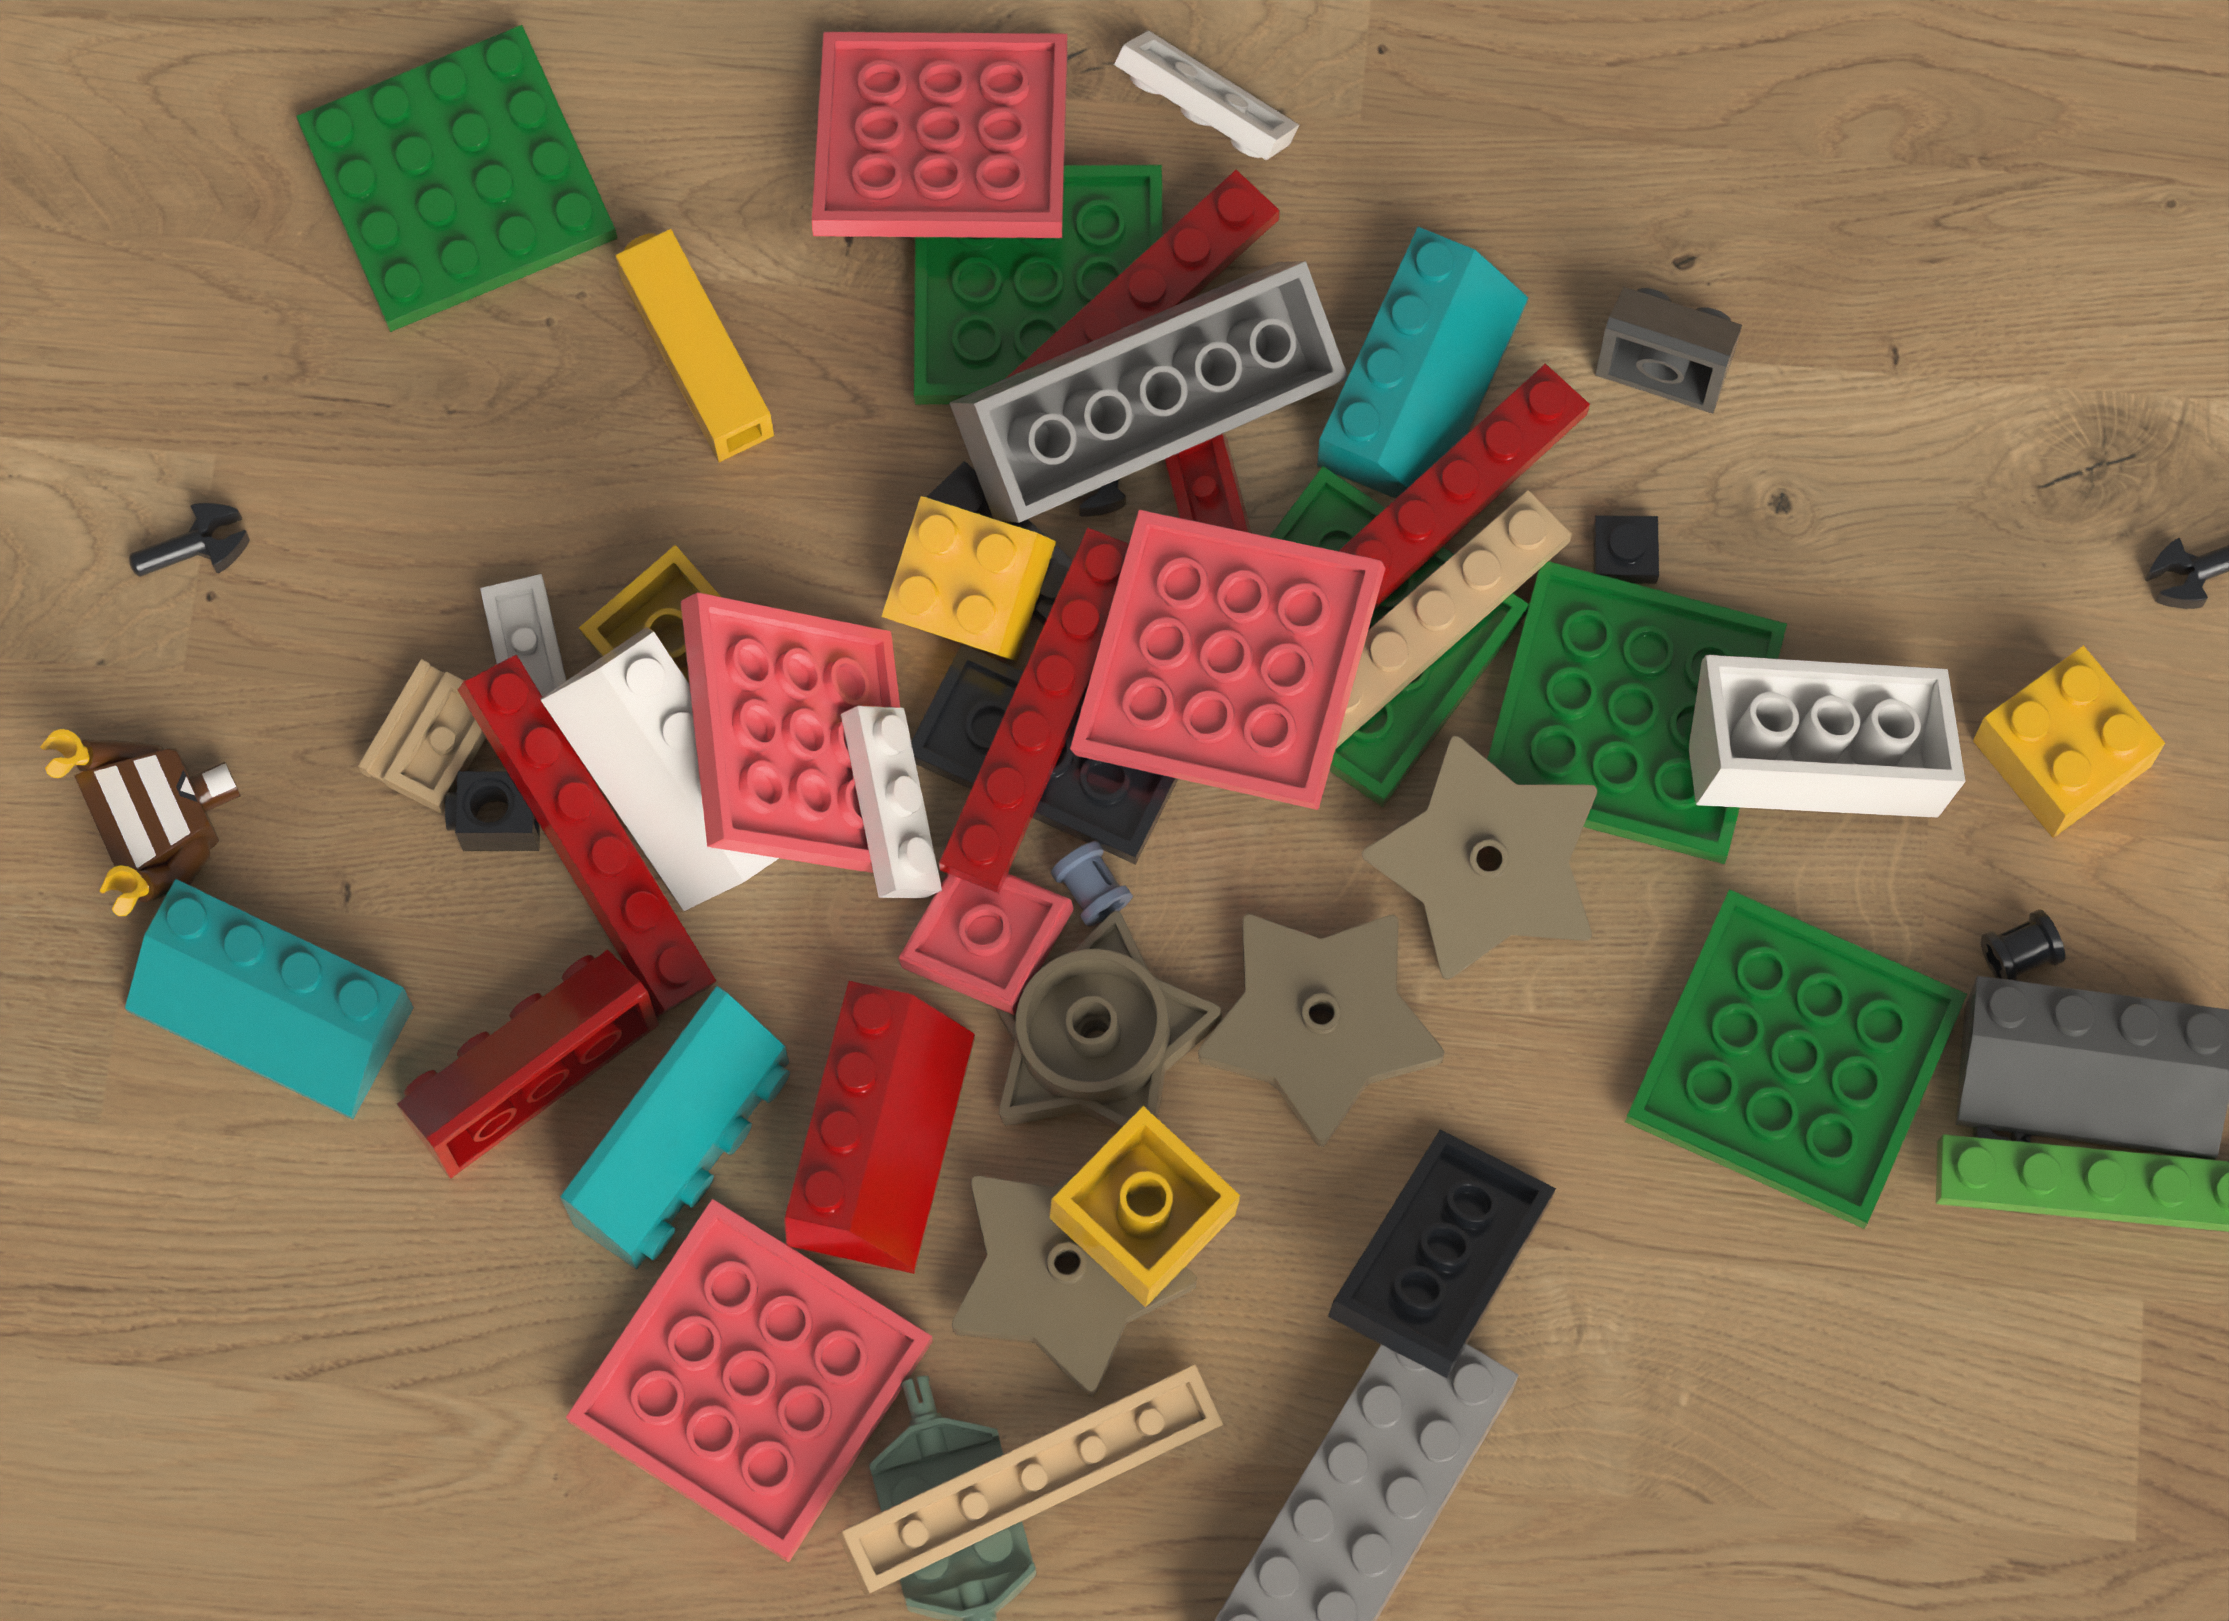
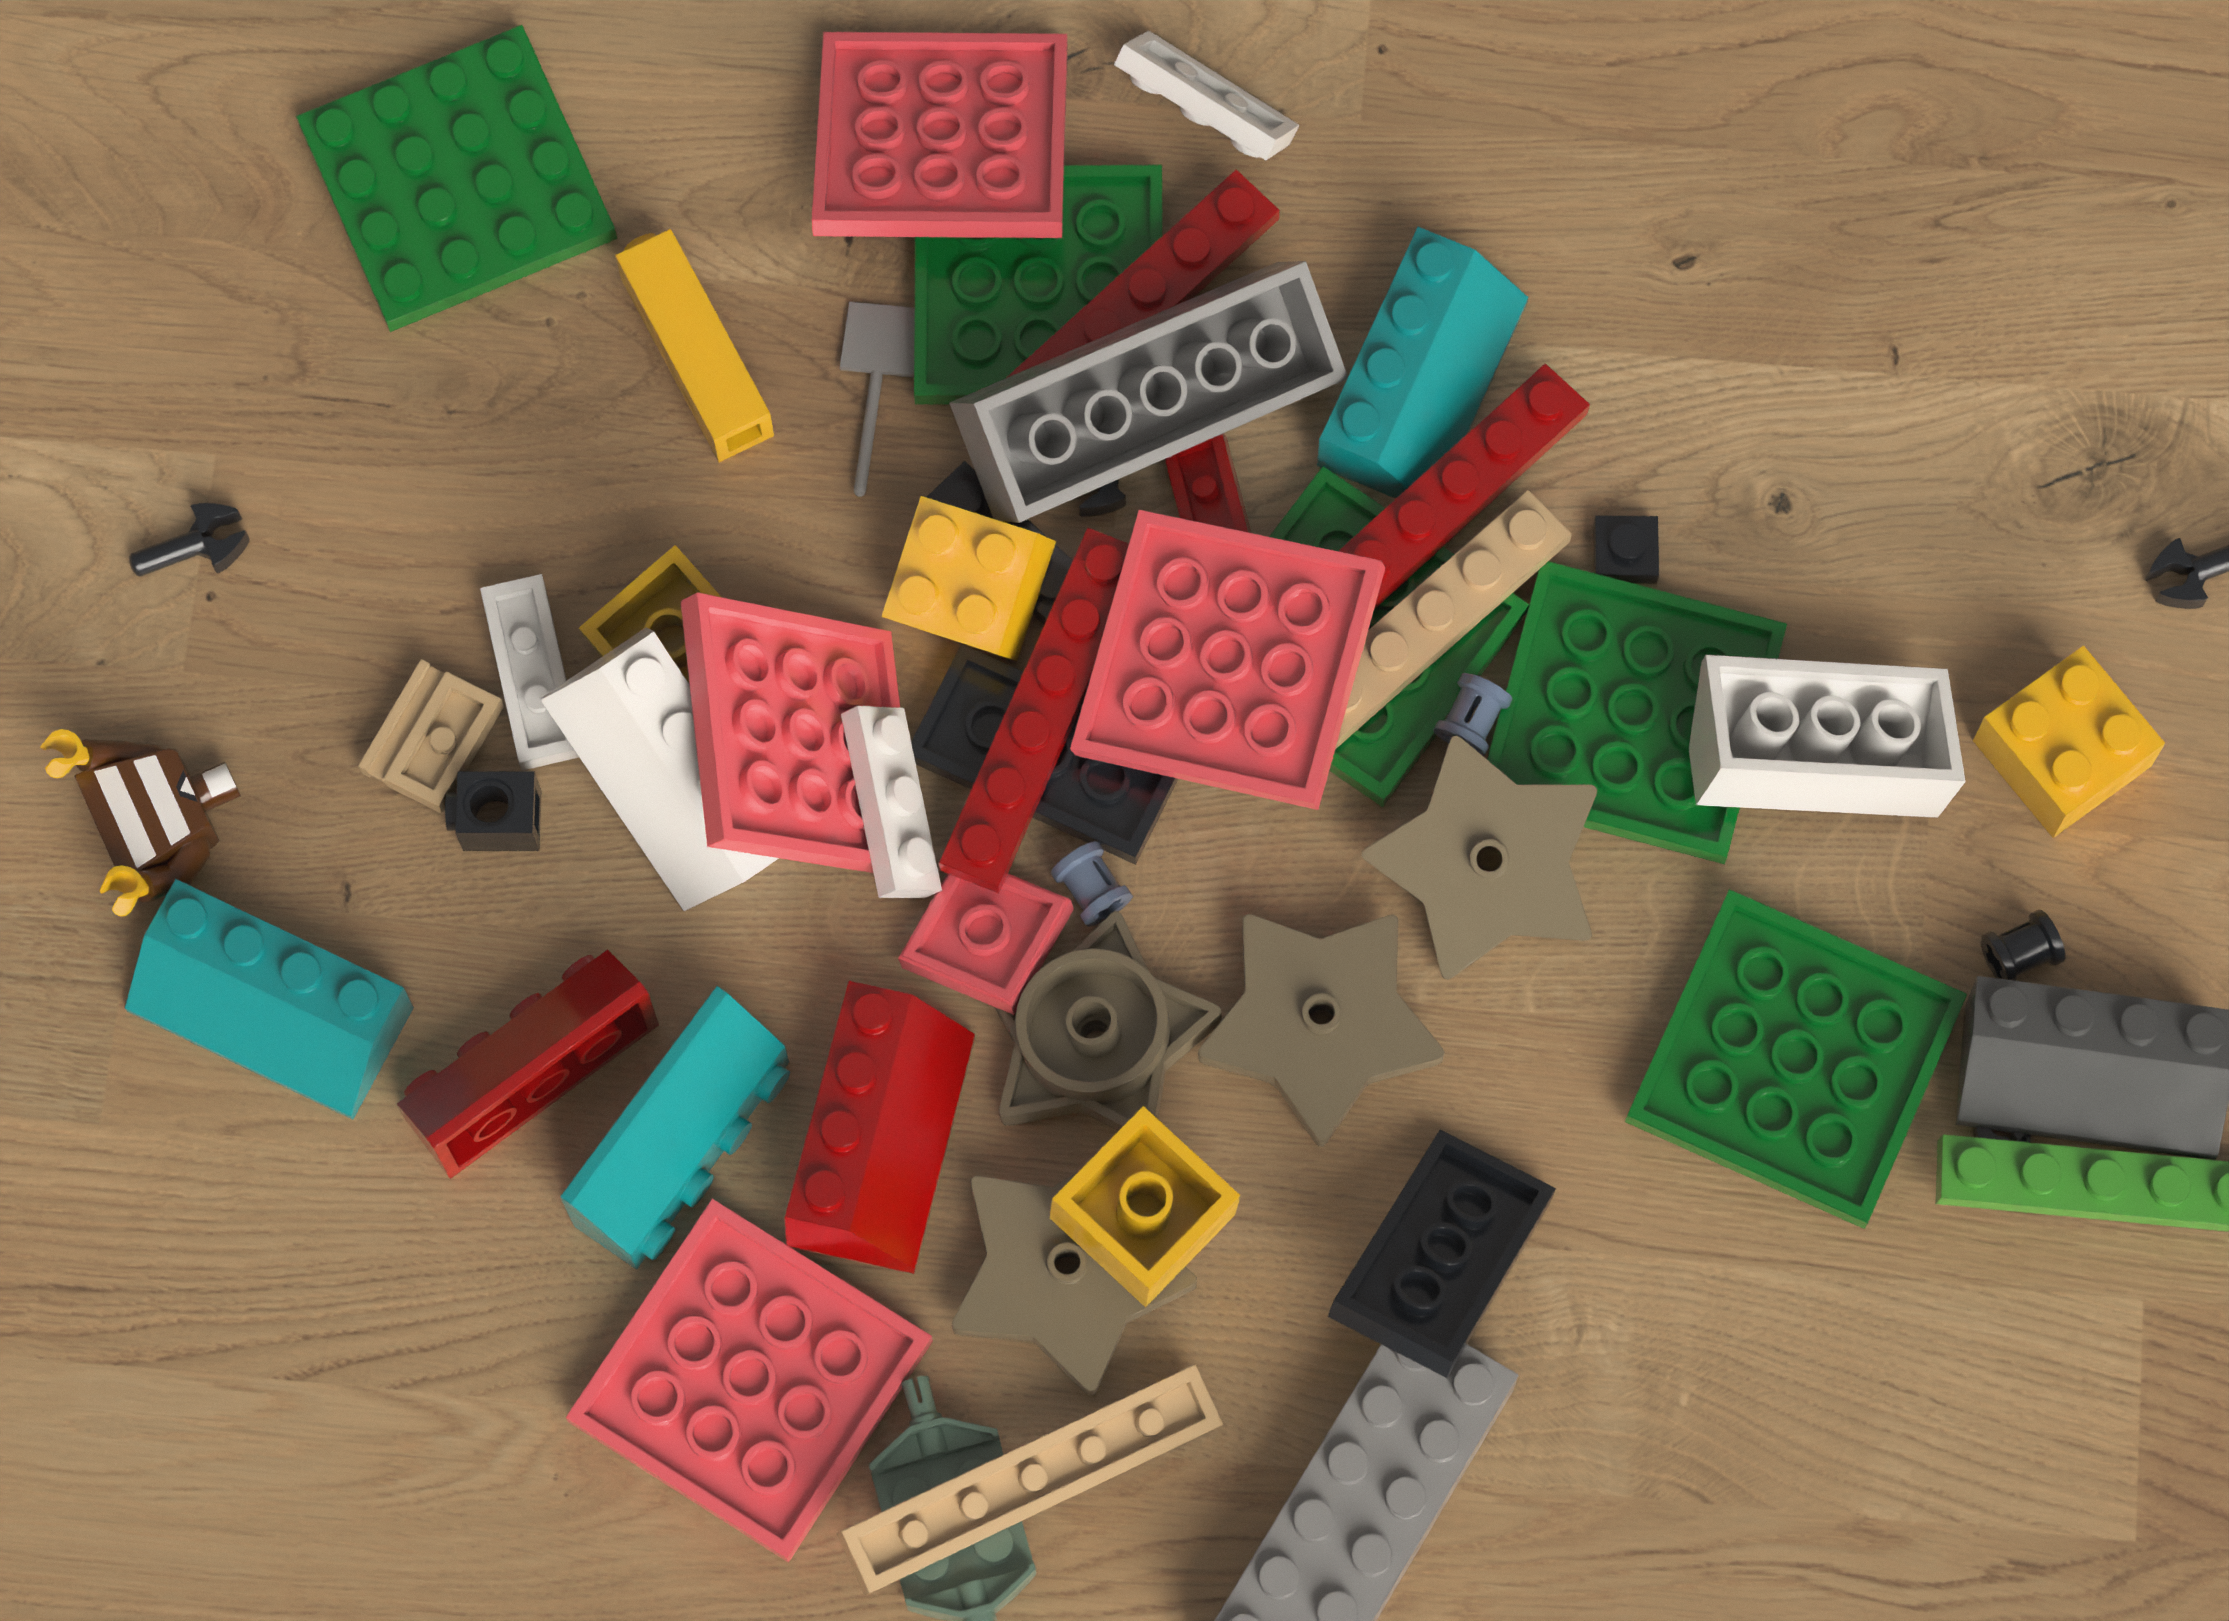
(586, 835): red plate -> none
(878, 343): none -> light grey piece
(1474, 692): none -> sand blue bush
(1668, 348): dark grey slope -> none

